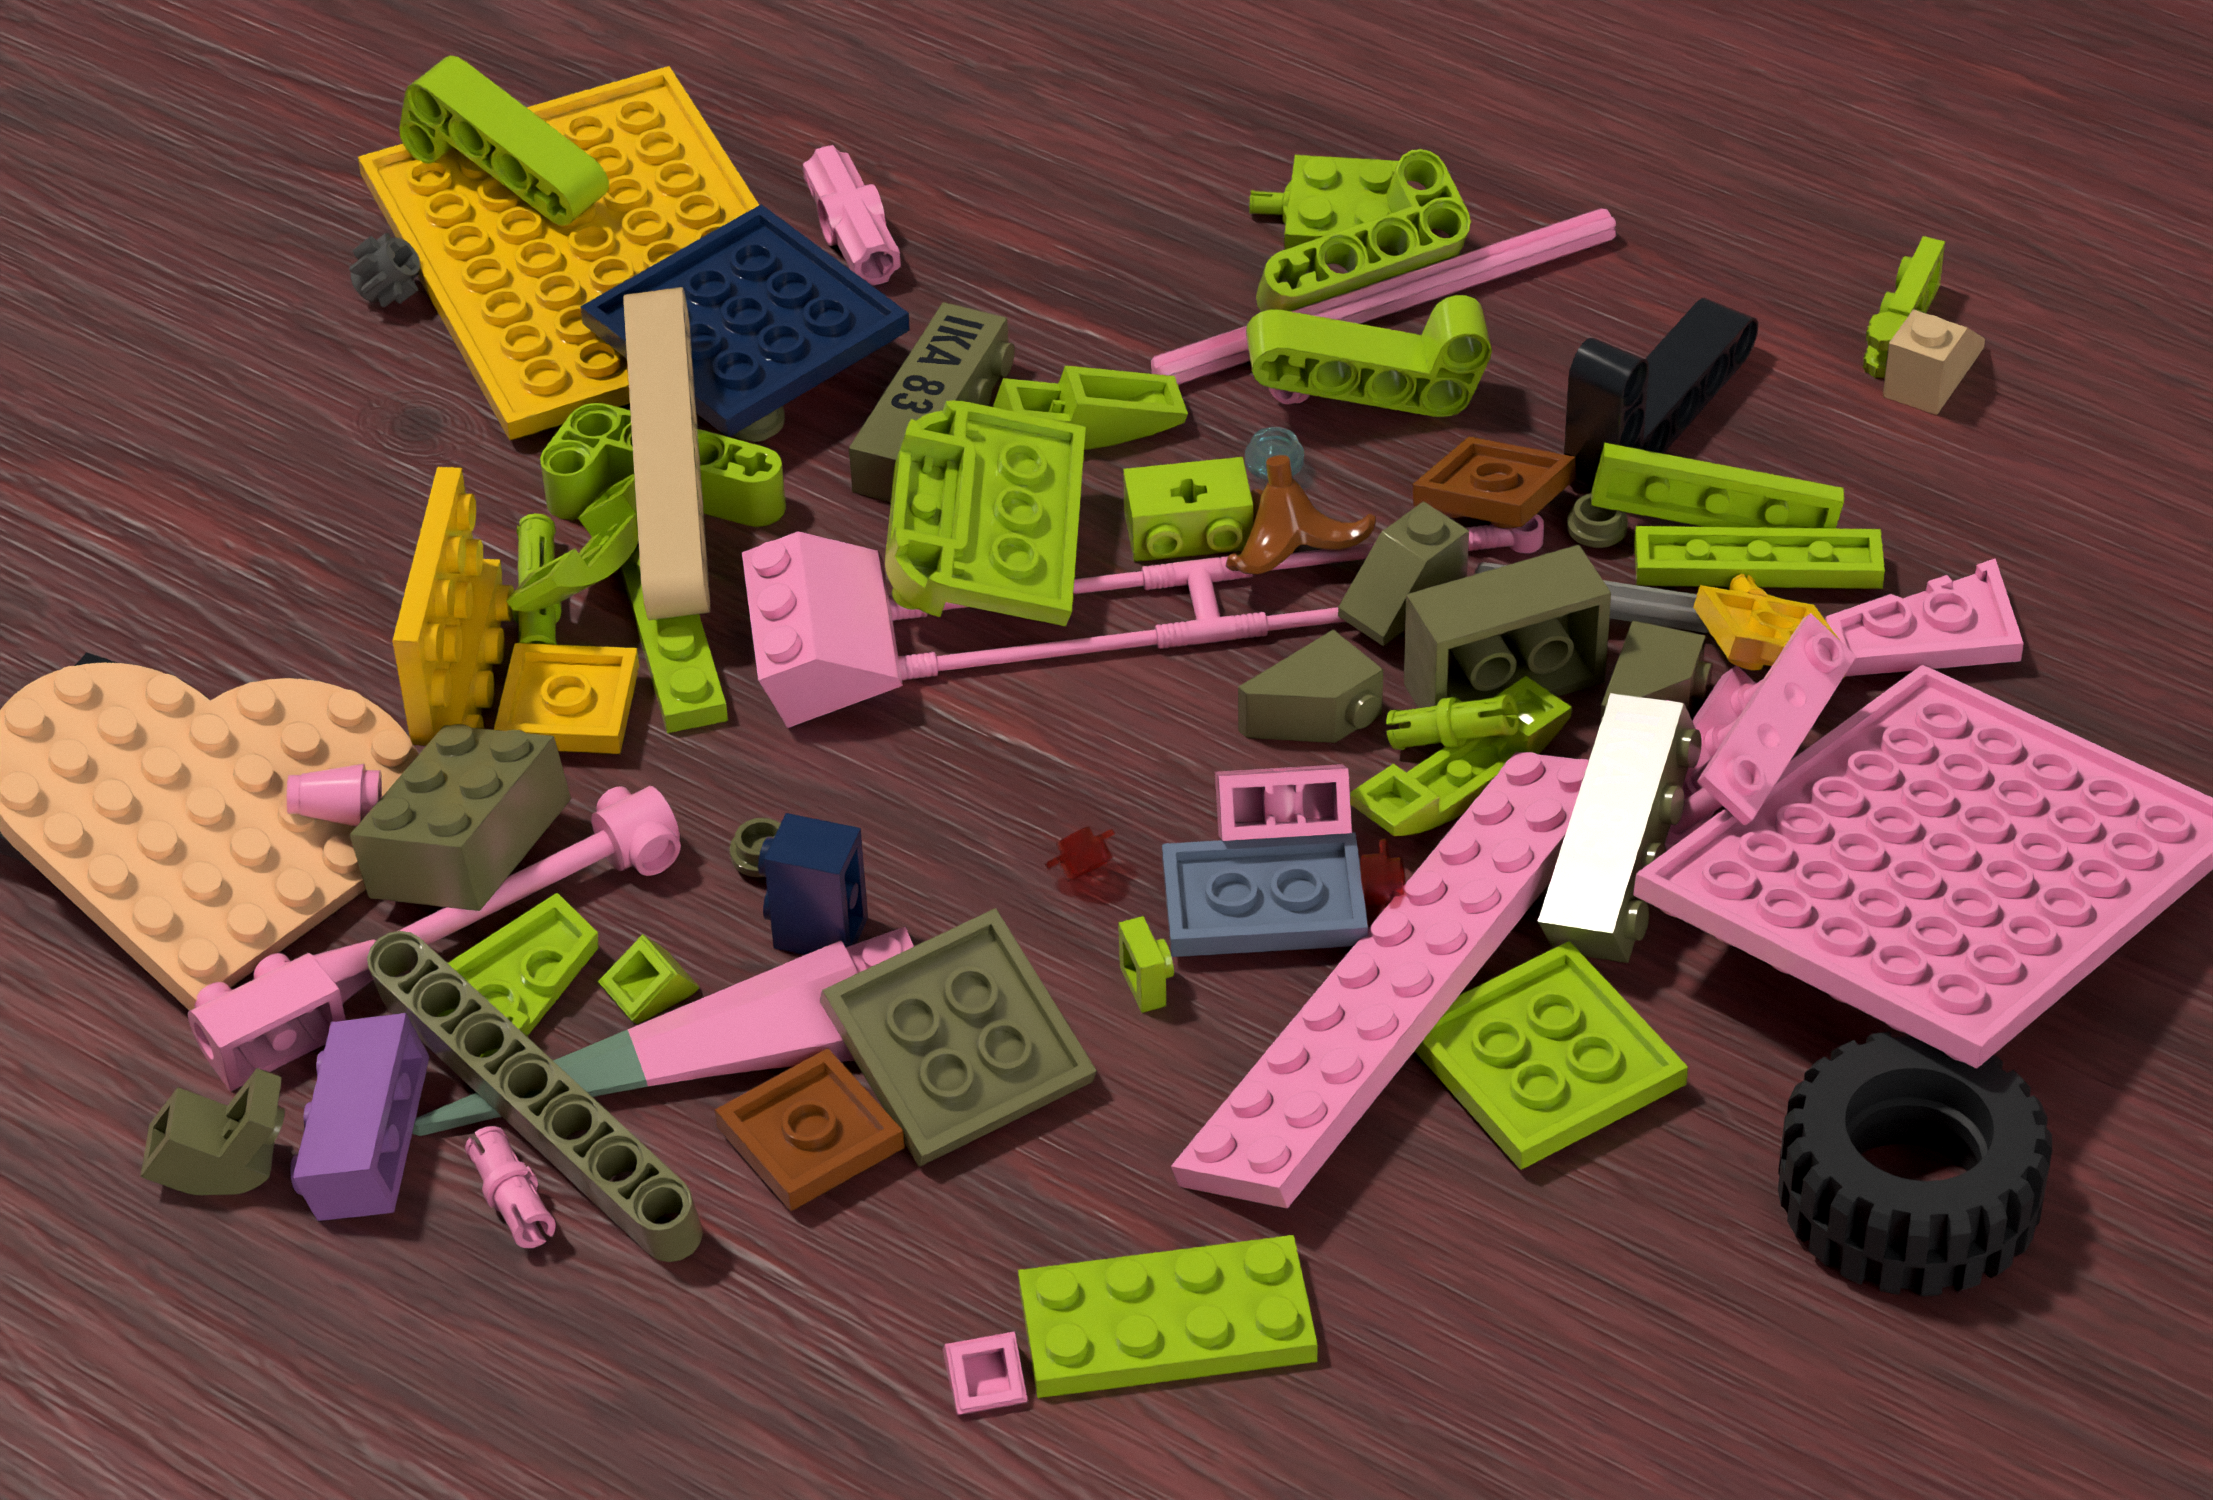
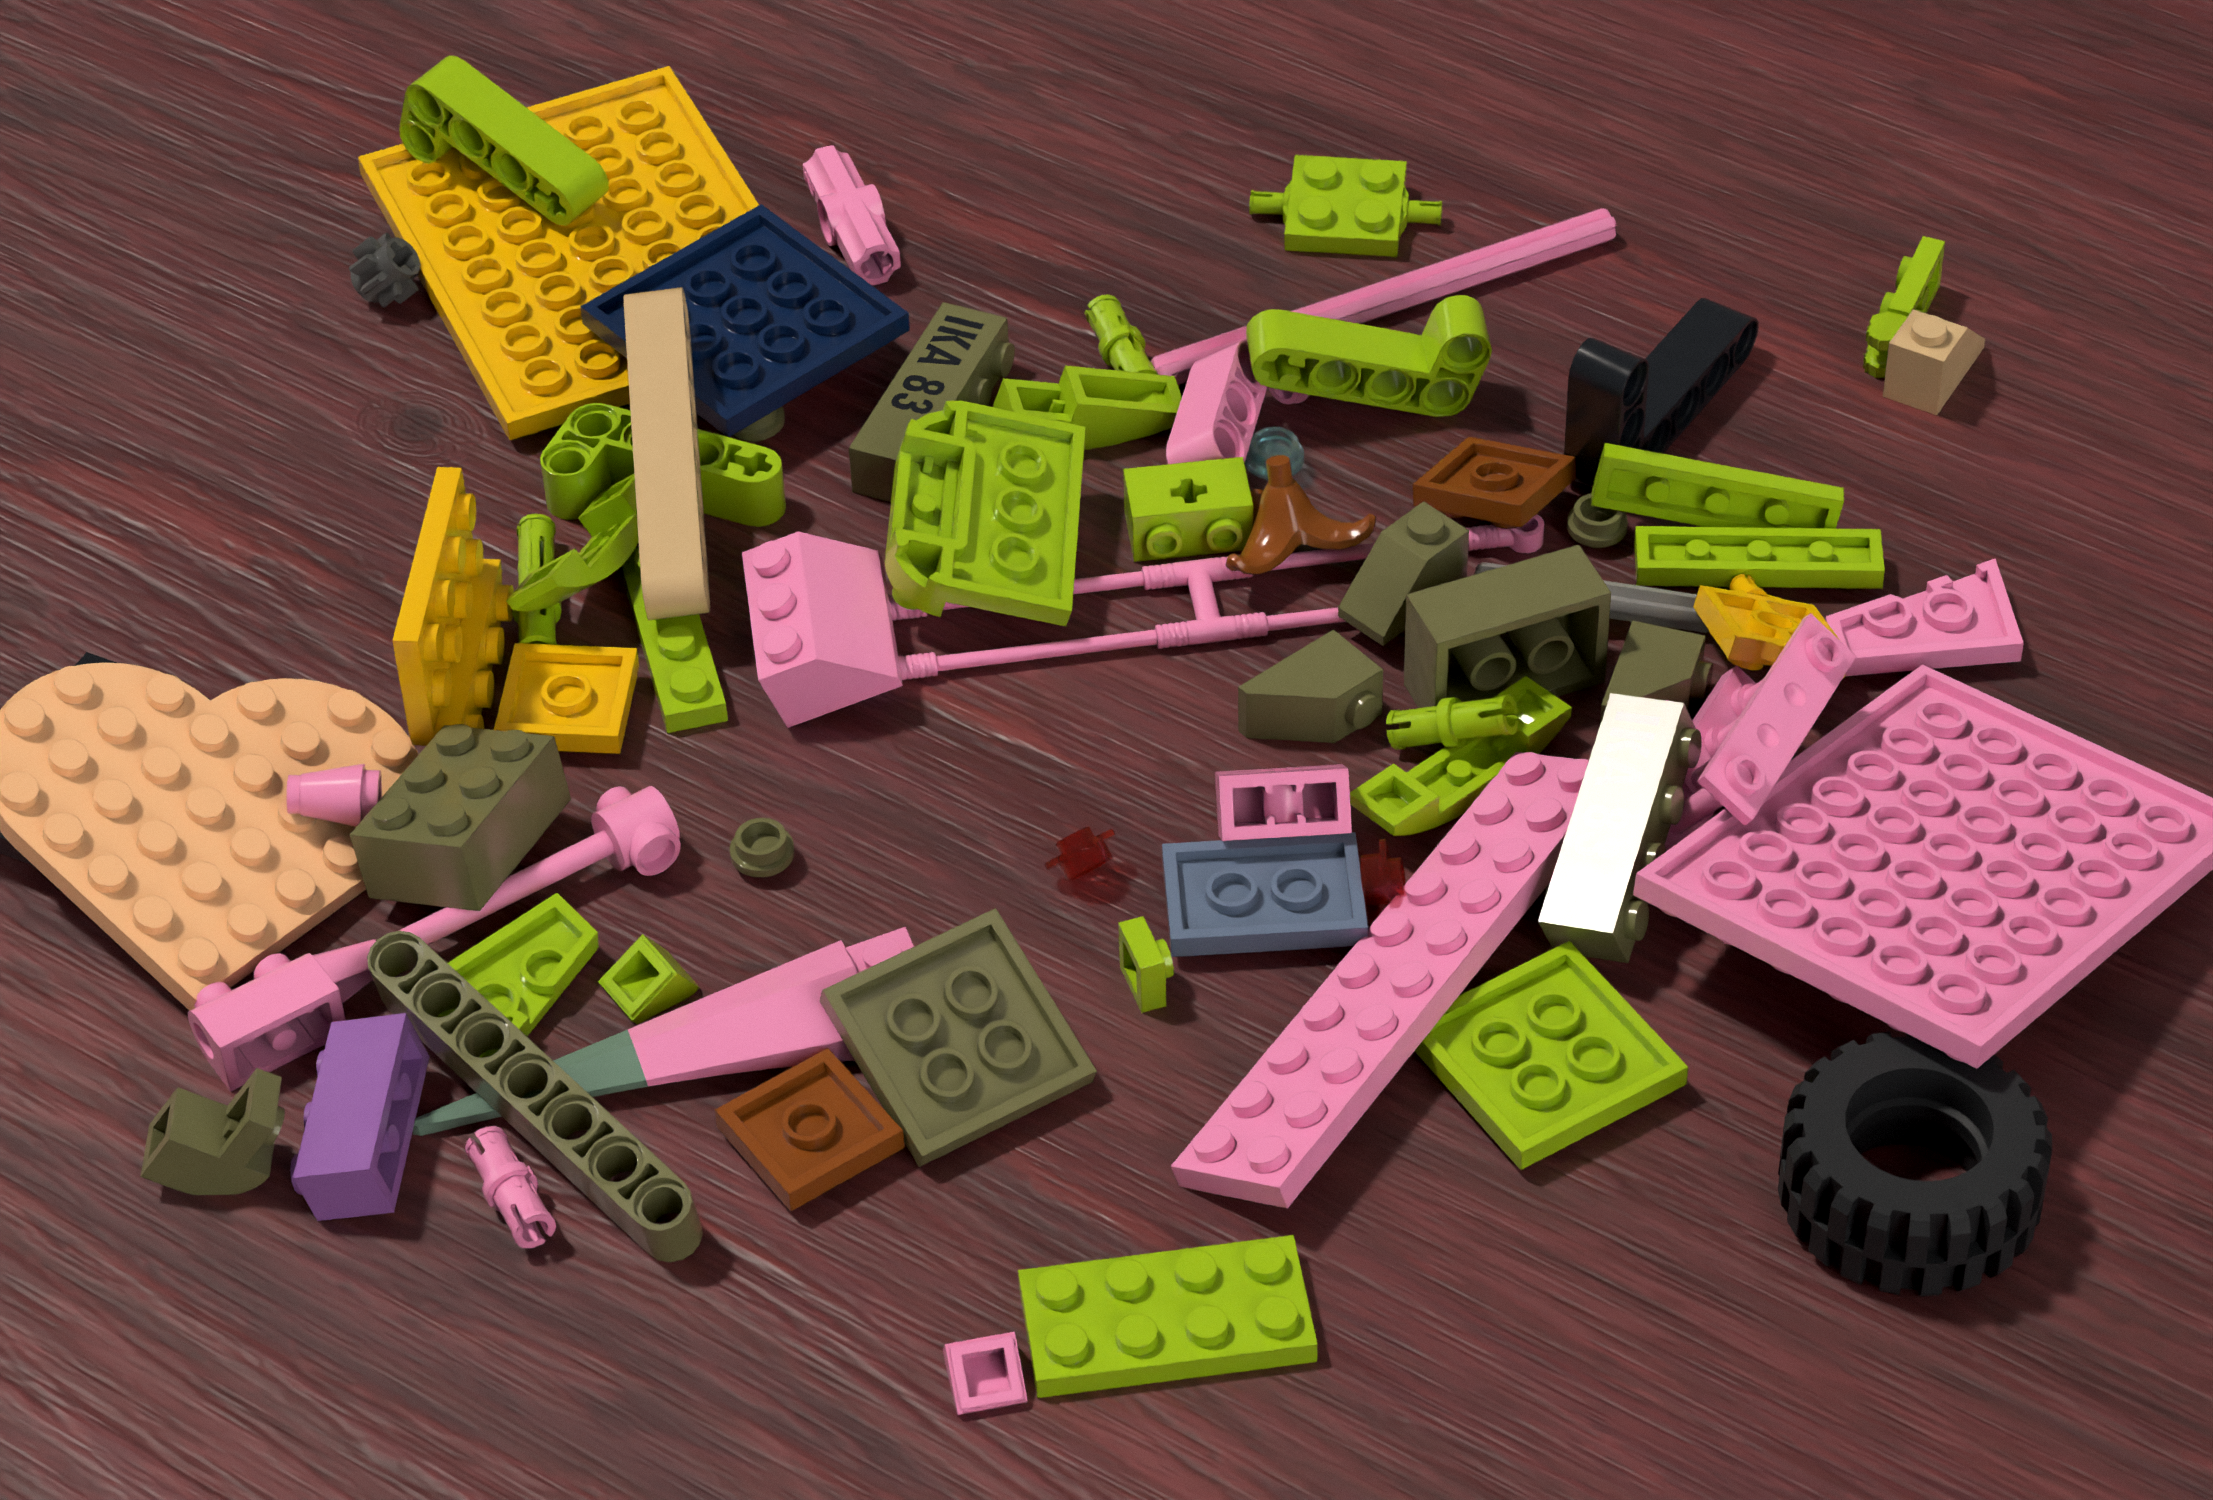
(814, 884): dark blue brick -> none
(1119, 341): none -> lime pin
(1217, 408): none -> bright pink beam
(1301, 272): lime beam -> none

